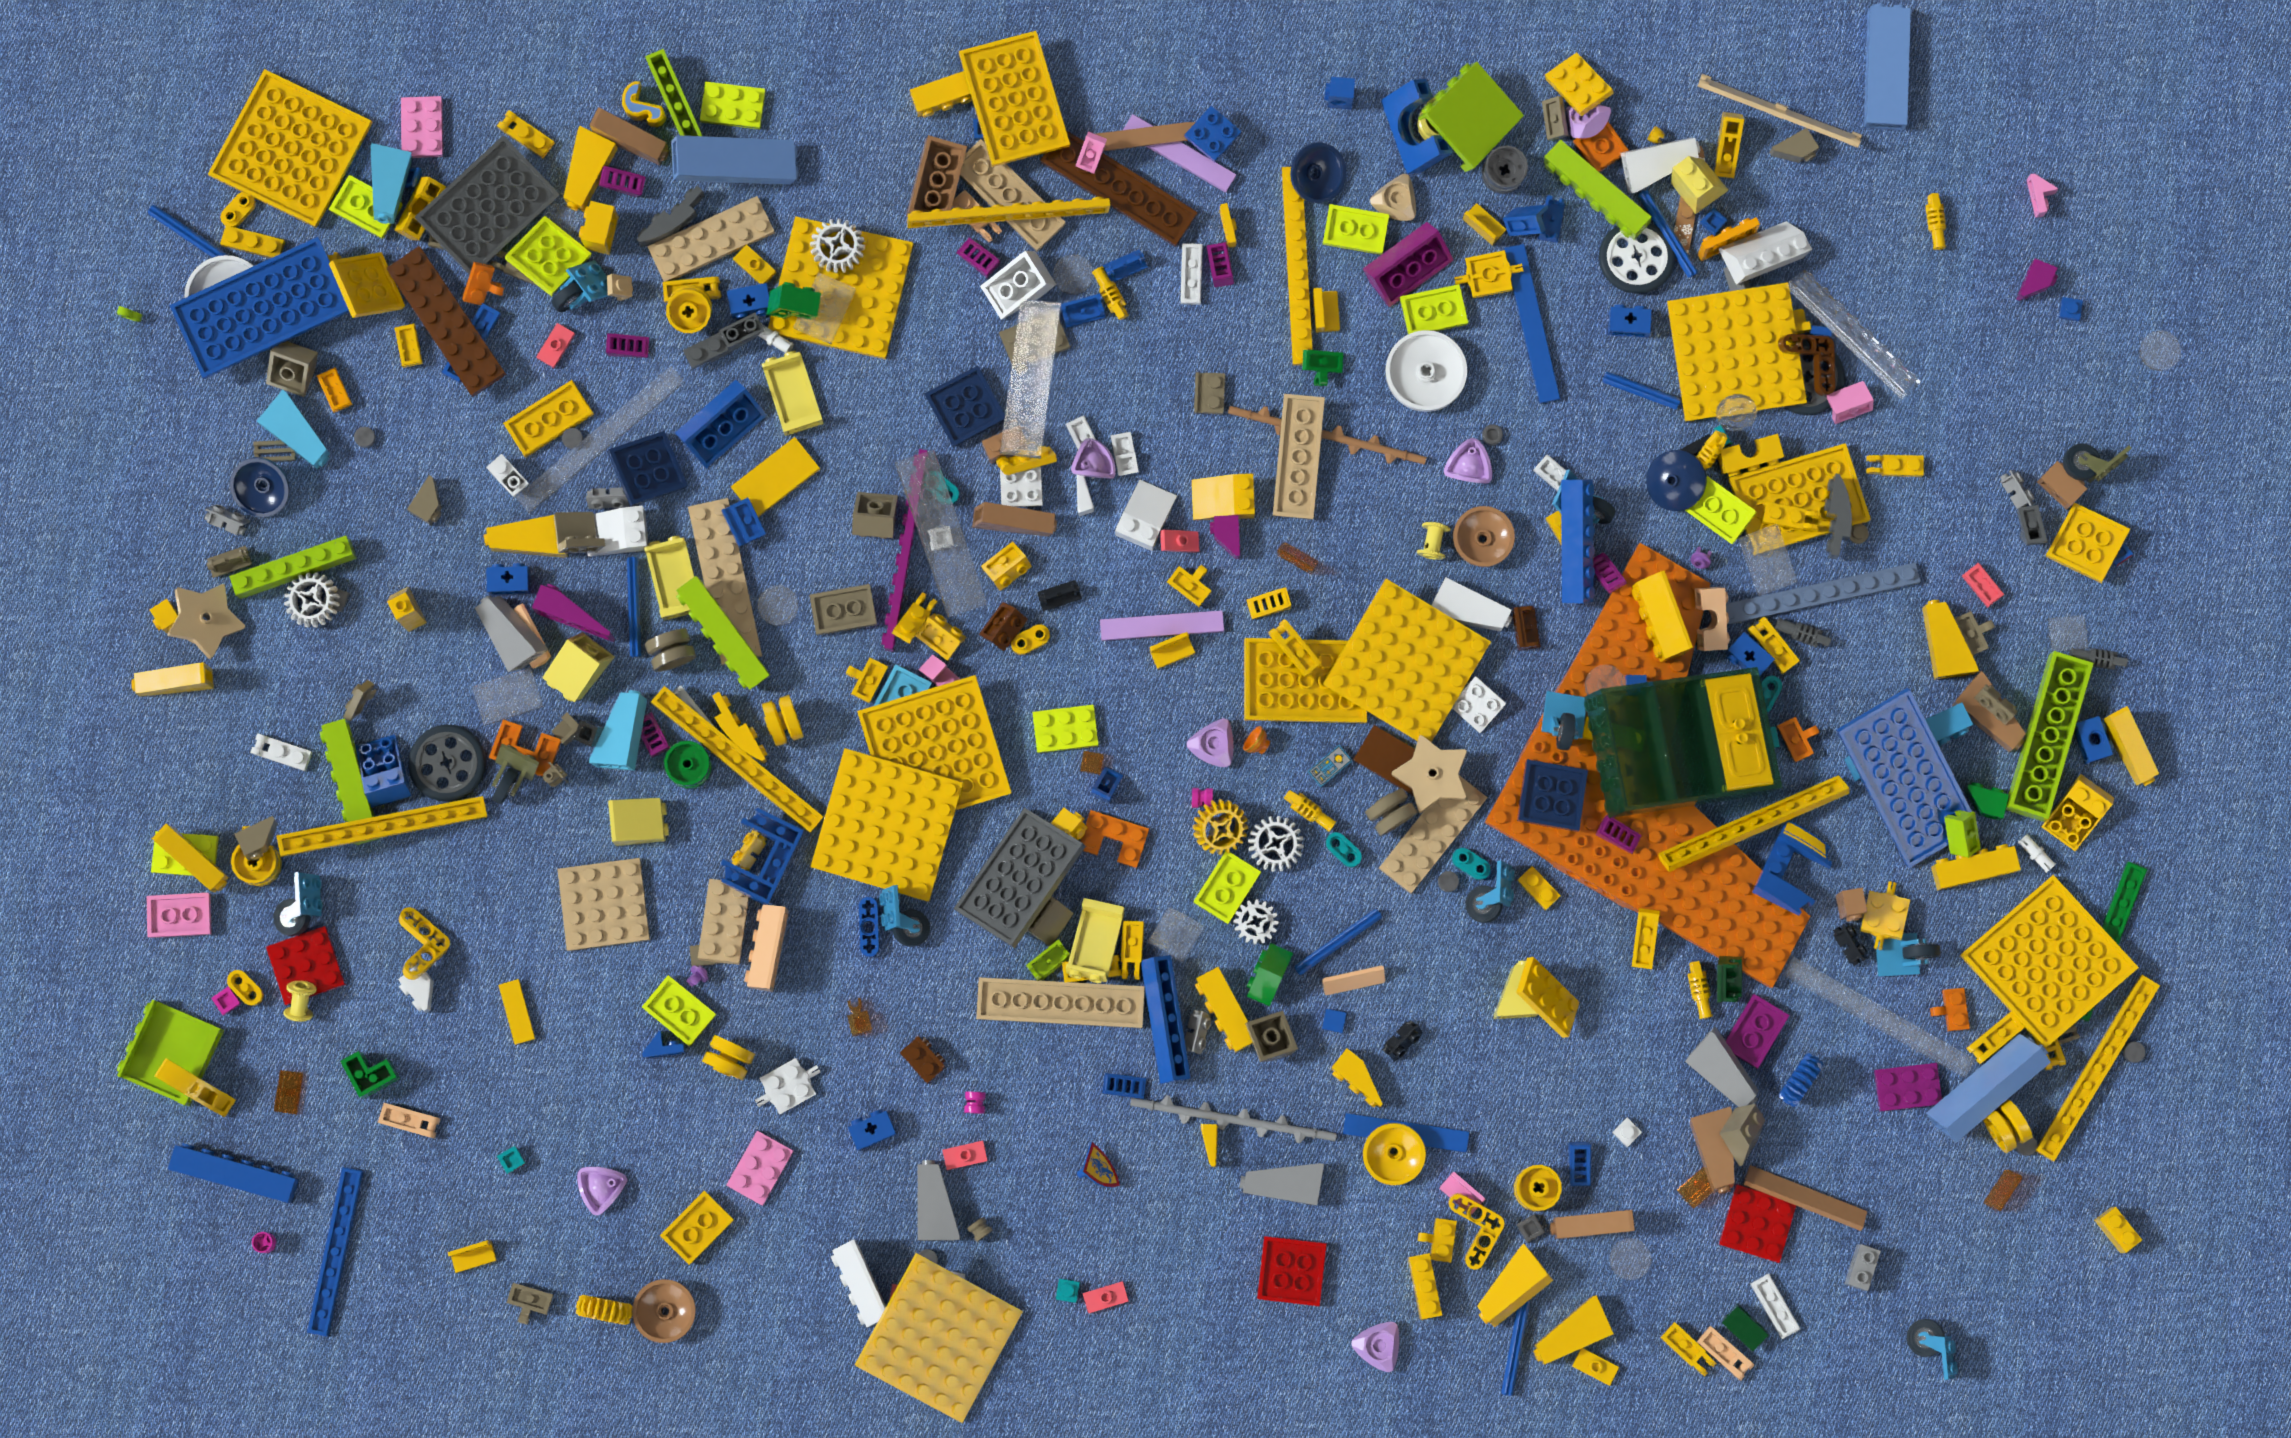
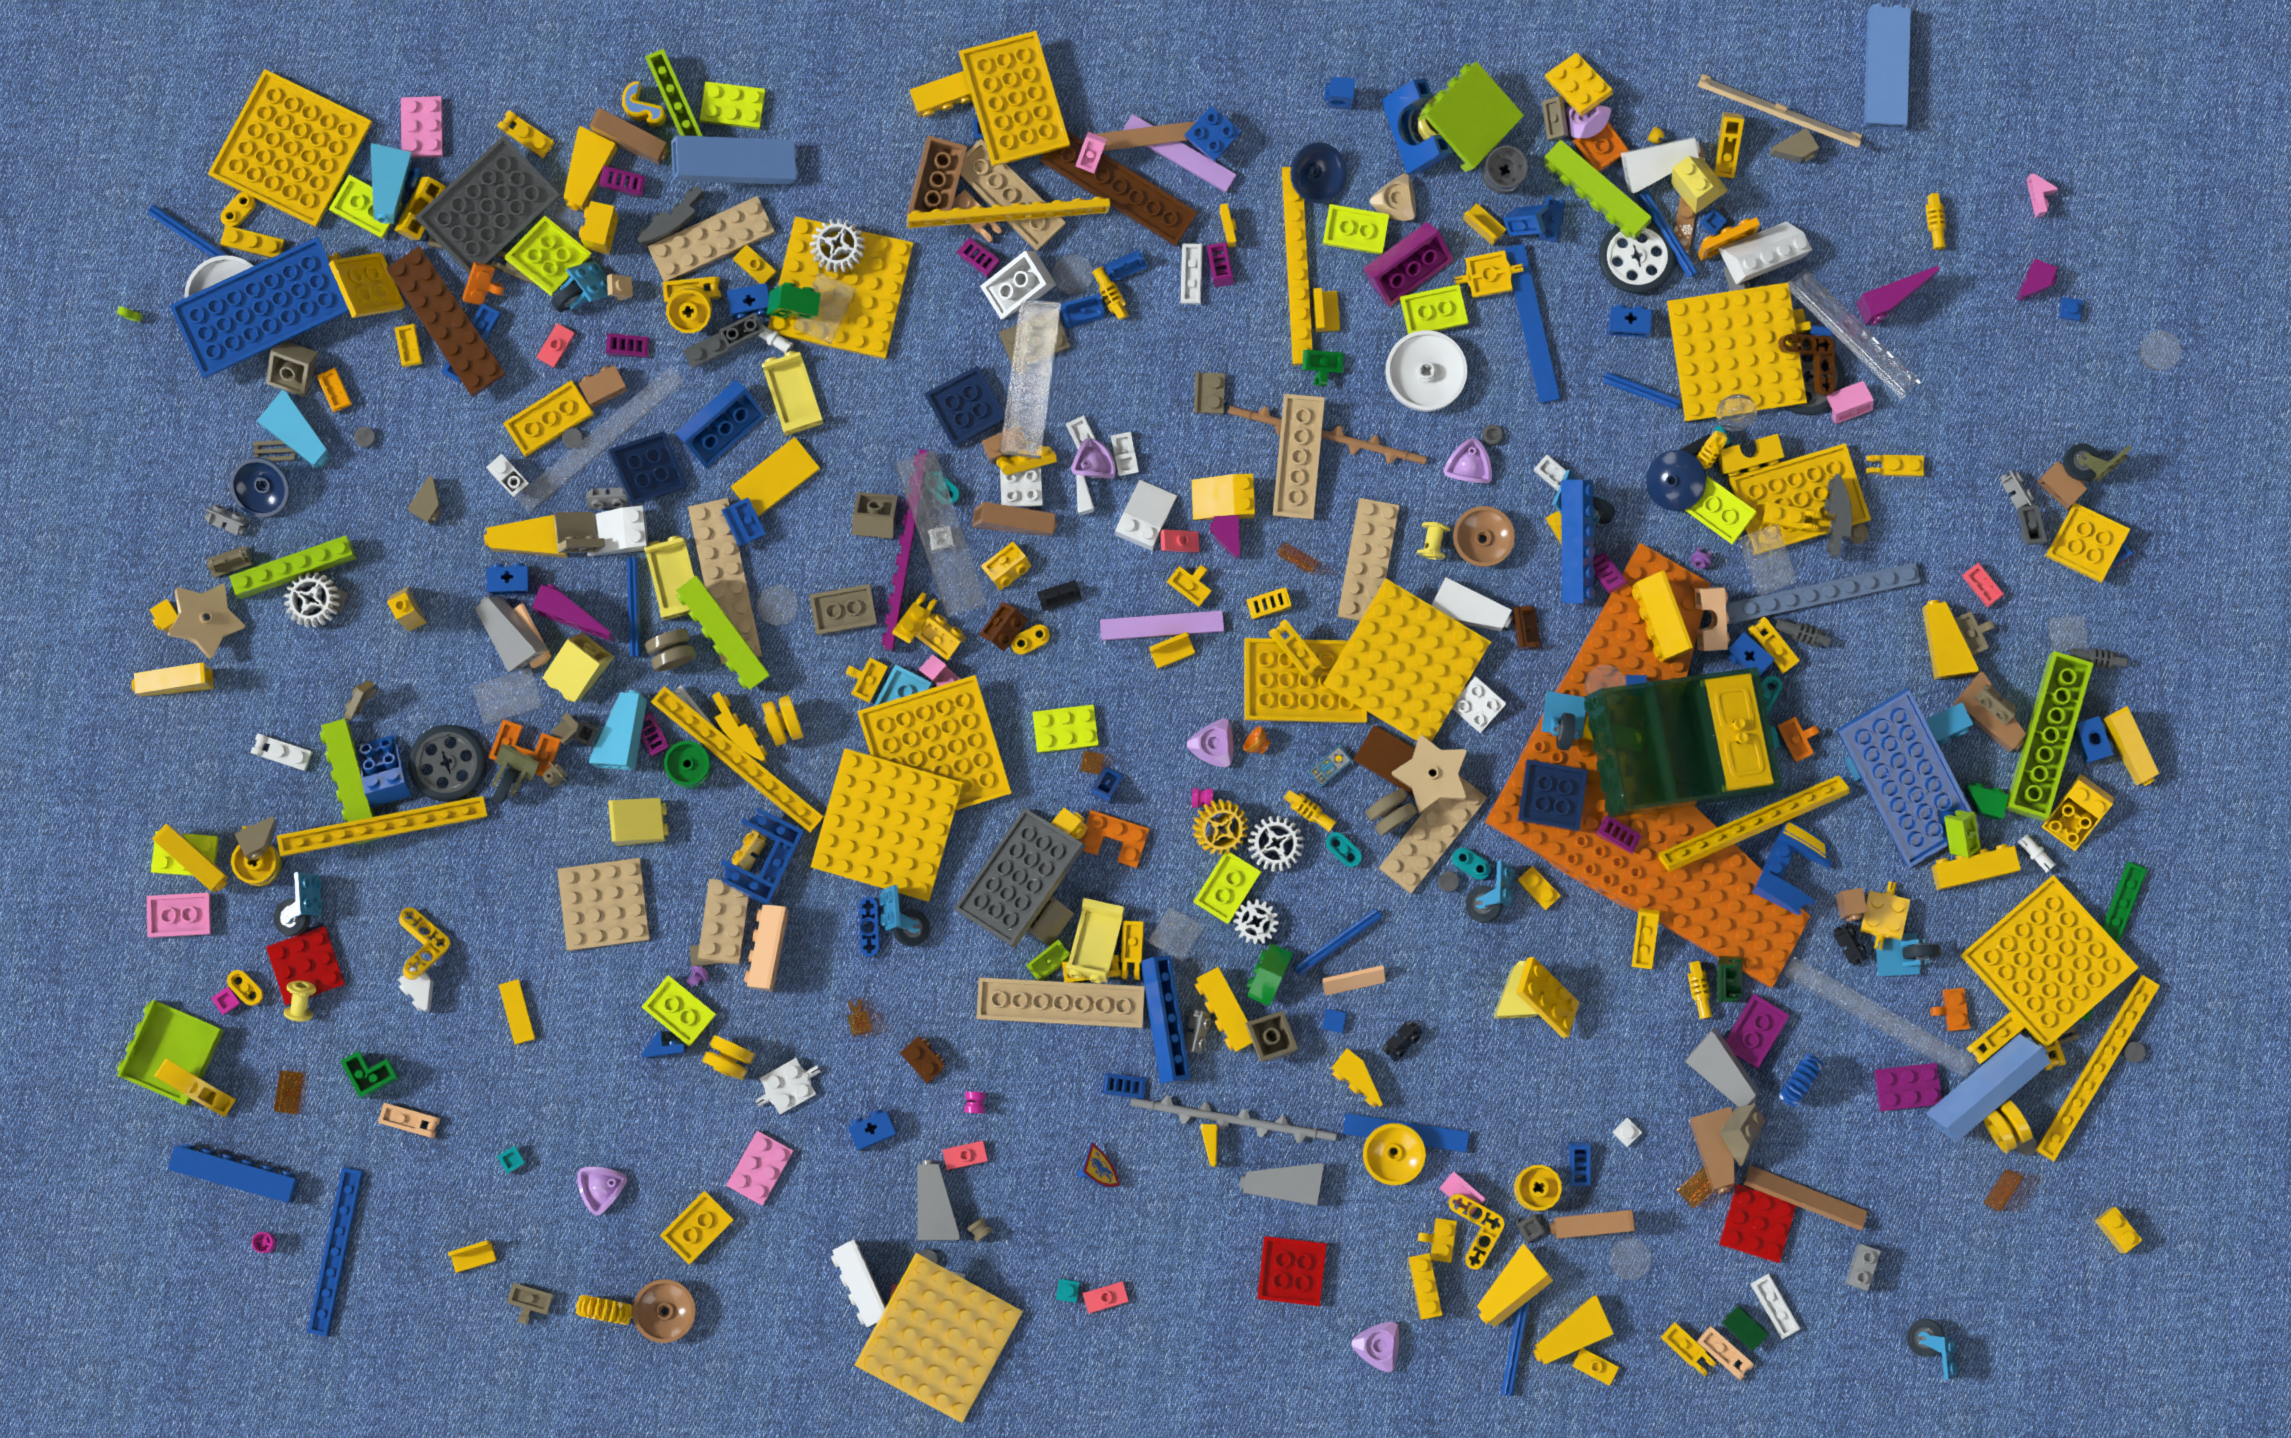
(602, 386): none -> medium nougat brick
(1367, 556): none -> tan plate
(1880, 302): none -> magenta slope

